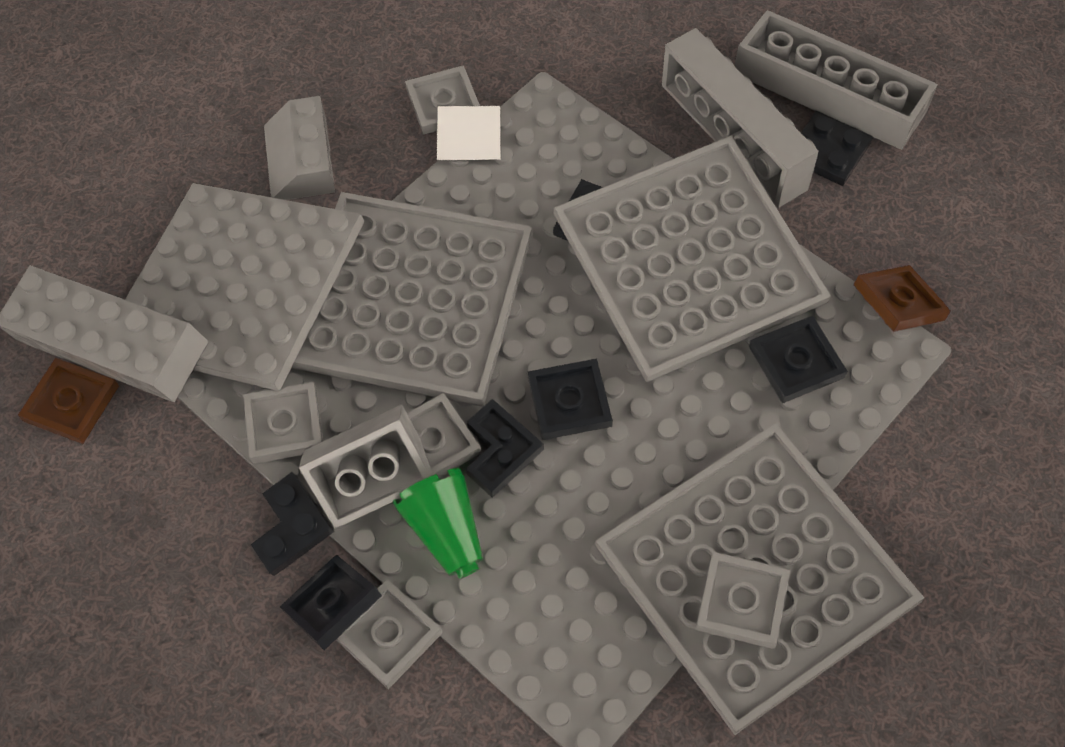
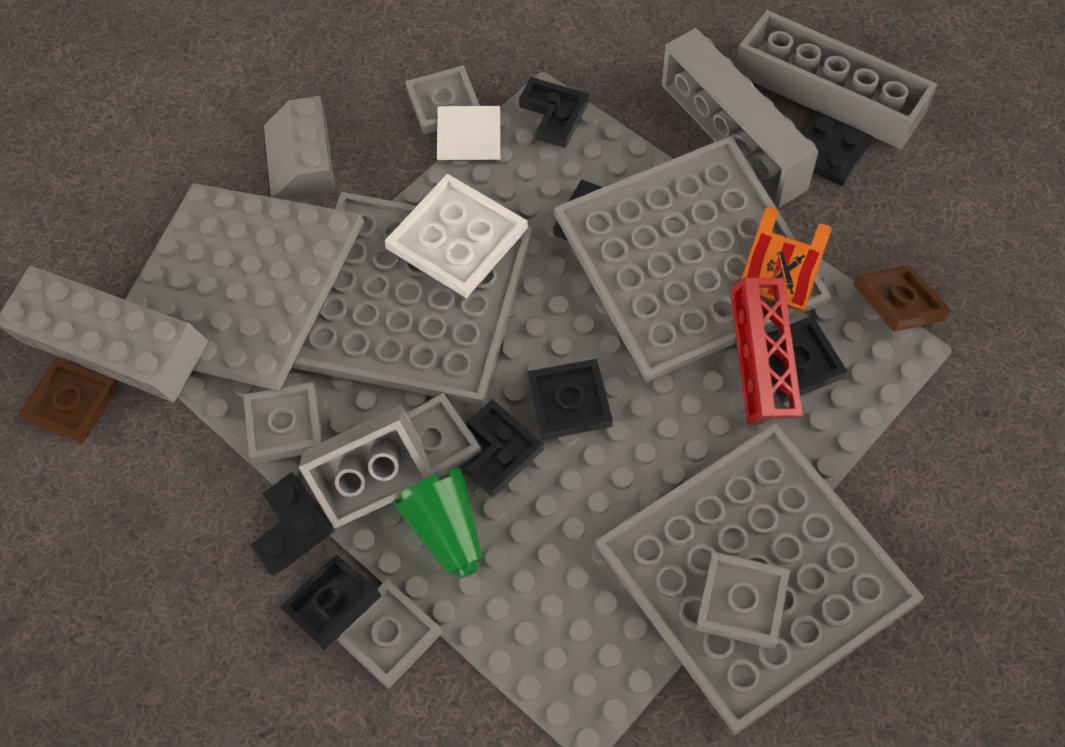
(456, 235): none -> white plate
(560, 107): none -> black plate
(753, 352): none -> red fence
(786, 258): none -> flag

